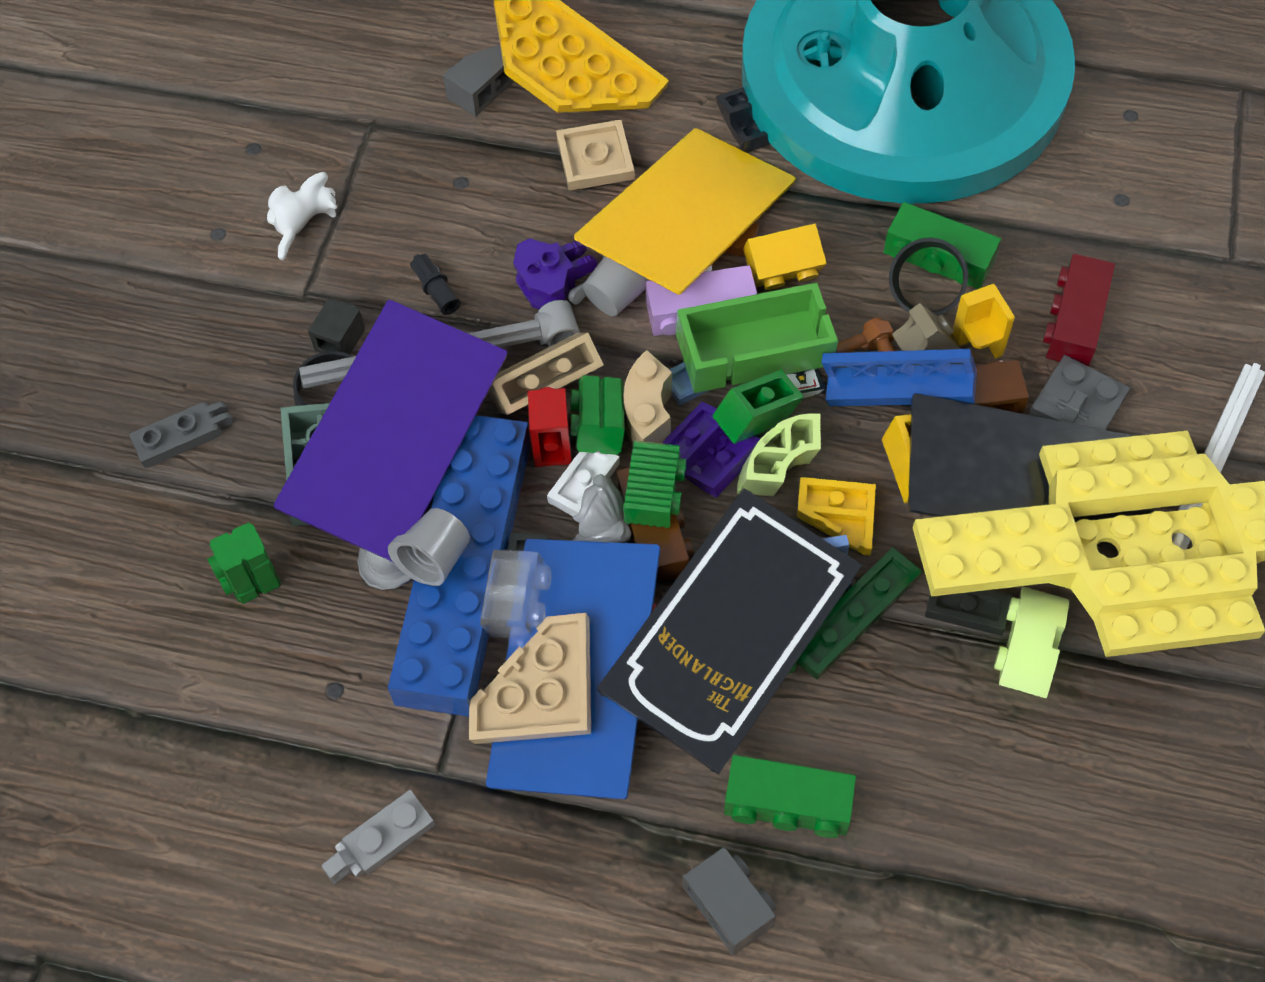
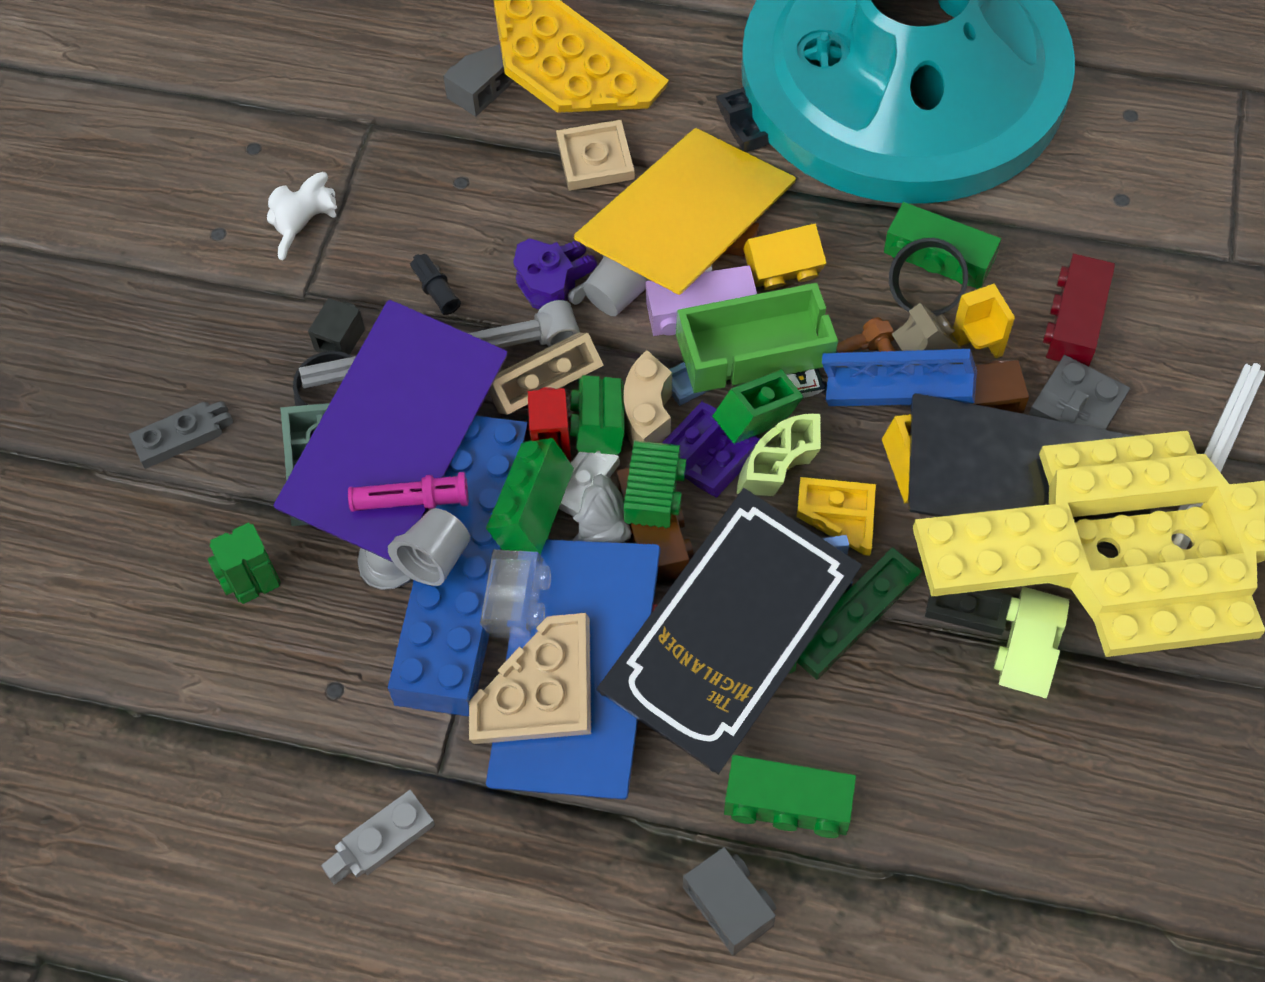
(427, 492): none -> dark pink pin
(530, 497): none -> green brick

